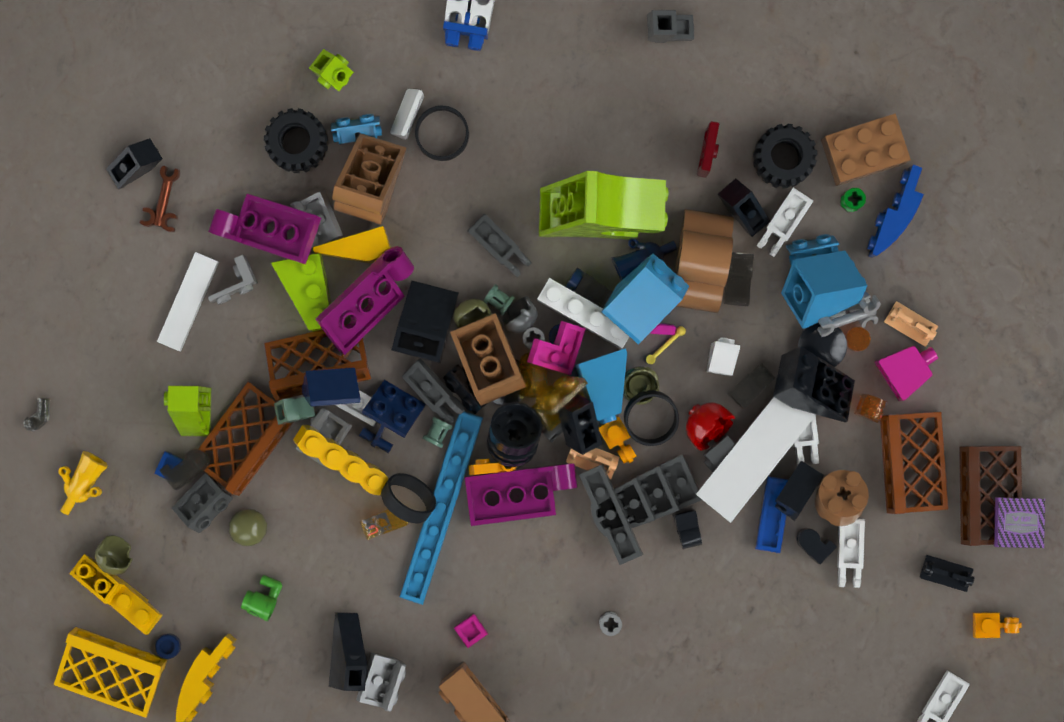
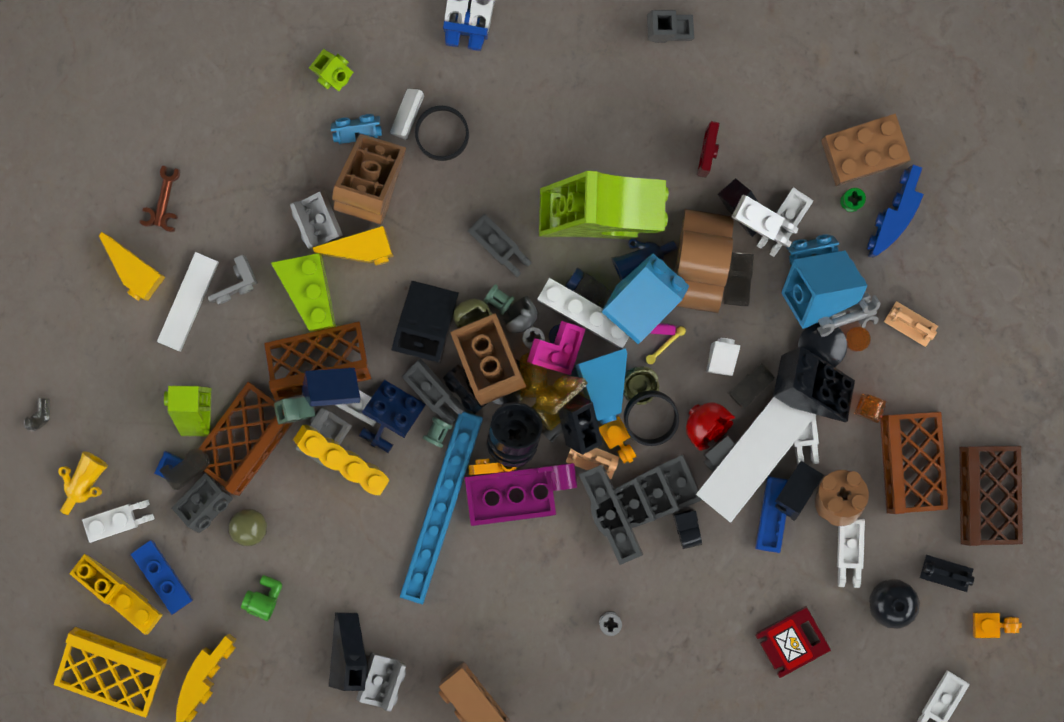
(113, 555): olive hair -> none
(114, 521): none -> white hinge
(133, 271): none -> yellow slope
(134, 162): black slope -> none
(161, 577): none -> blue plate
(168, 646): dark blue tile -> none
(256, 236): magenta hinge -> none
(284, 123): black tyre -> none
(381, 524): clear yellow leg -> none
(388, 267): magenta hinge -> none
(399, 509): black tyre -> none
(470, 630): dark pink tile -> none
(762, 220): none -> white hinge
(789, 645): none -> container
(793, 137): black tyre -> none
(810, 542): black leg -> none
(894, 604): none -> black cylinder
(906, 370): dark pink torso -> none
(1019, 522): tile -> none

